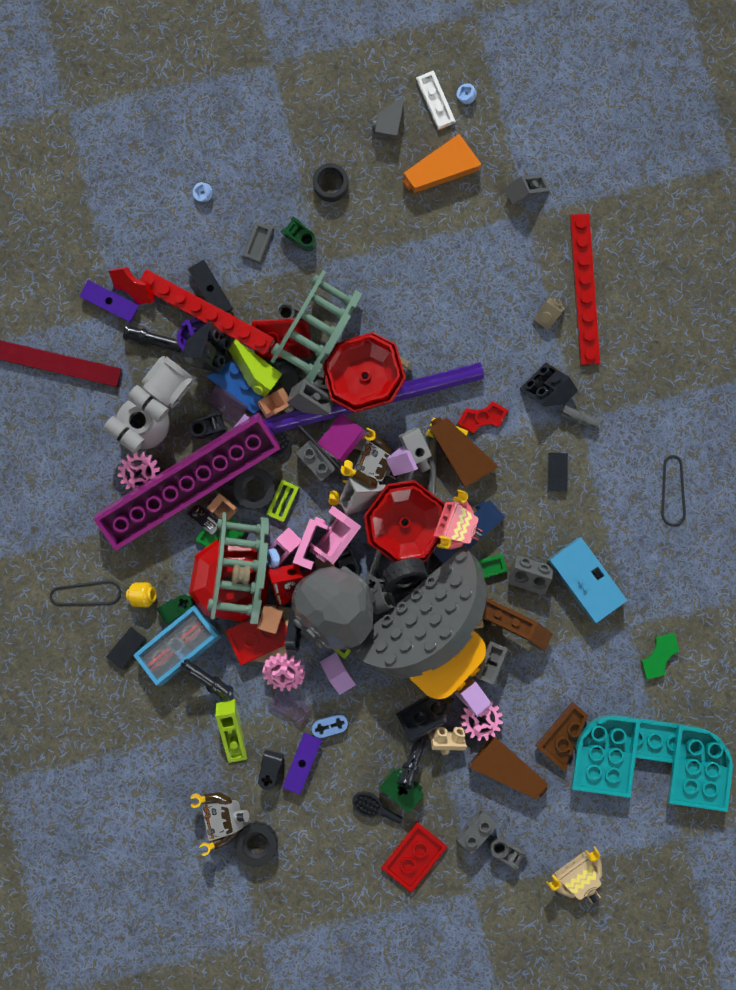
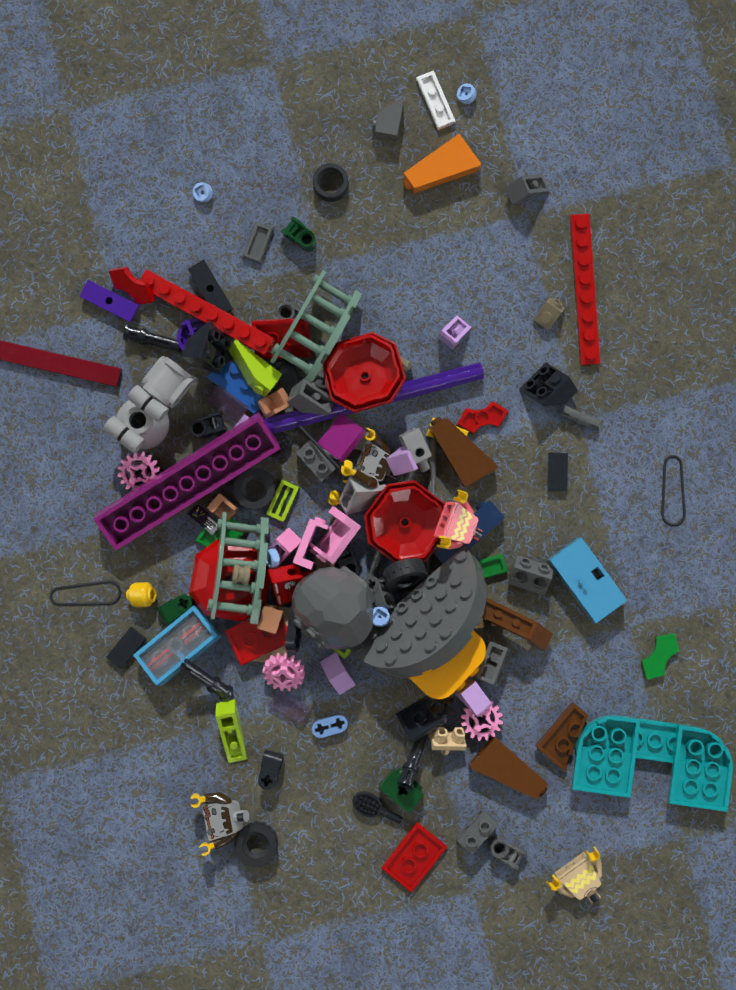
(298, 774): dark purple tile -> none
(380, 616): none -> light blue tile
(454, 332): none -> lavender slope

